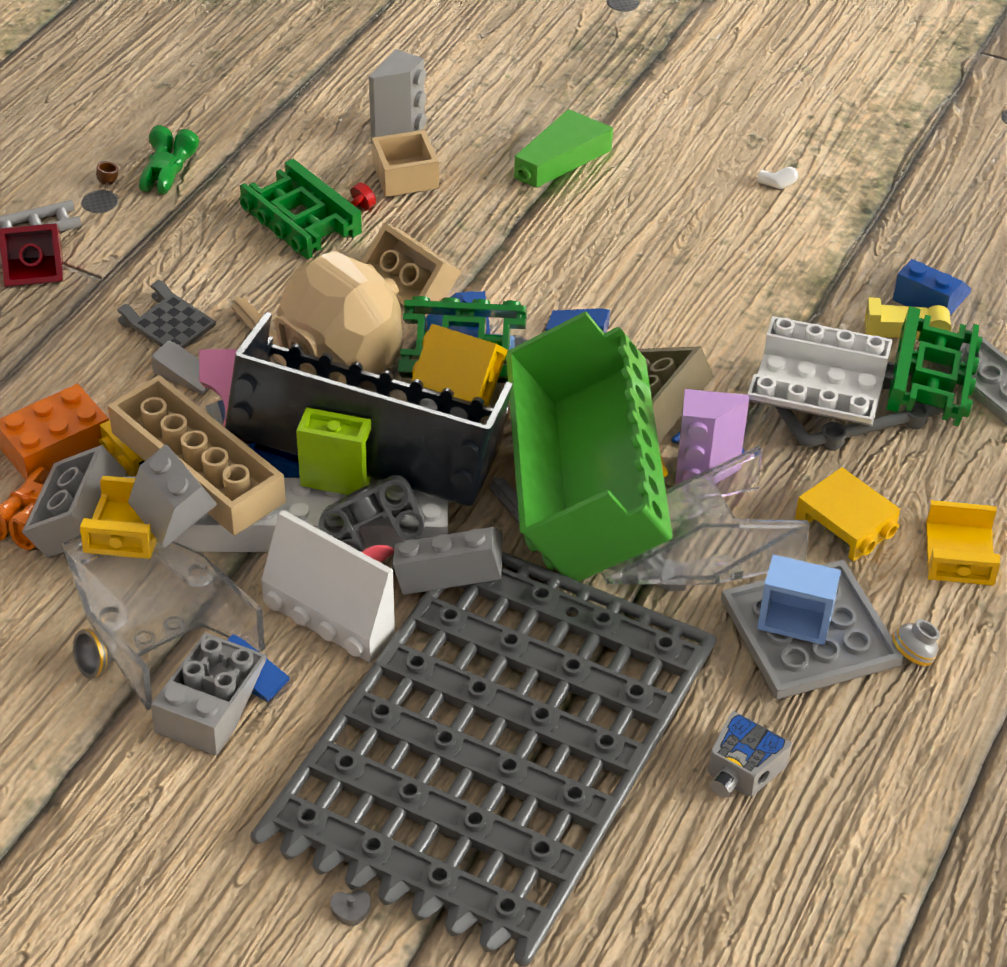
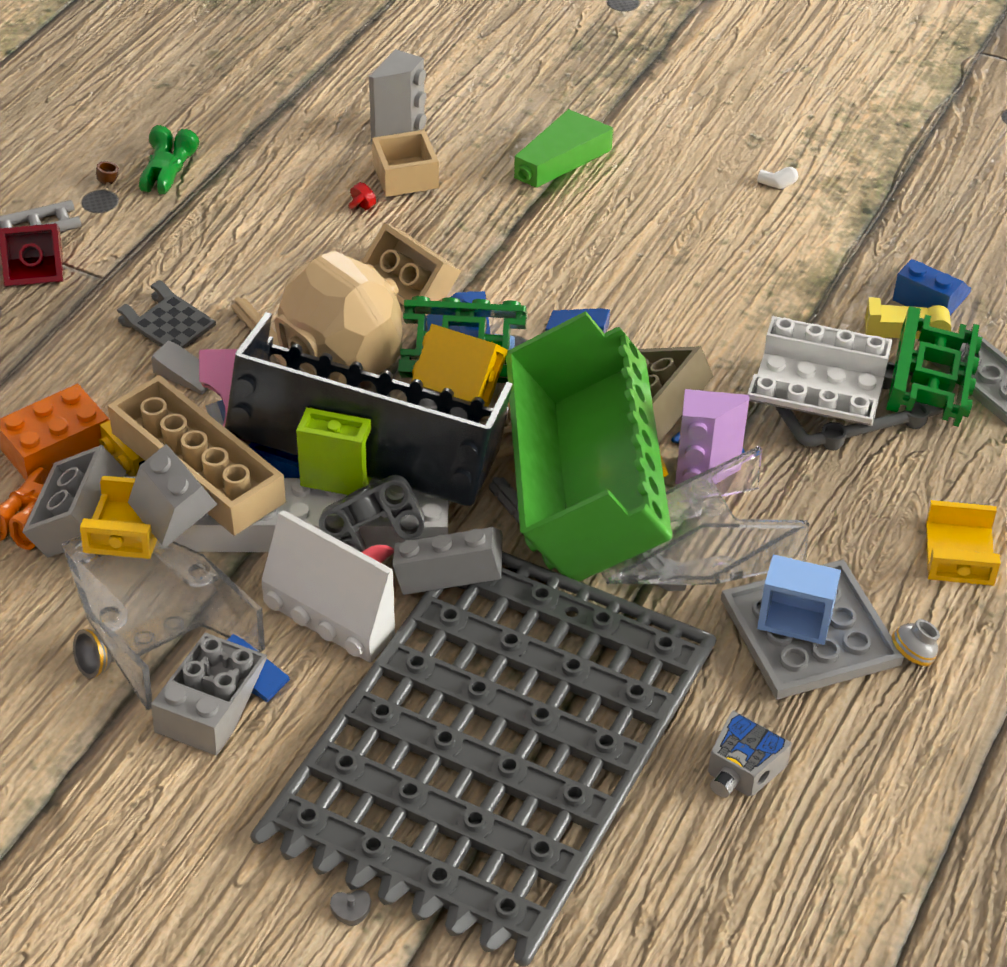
(296, 186): green fence -> none
(850, 511): yellow panel -> none

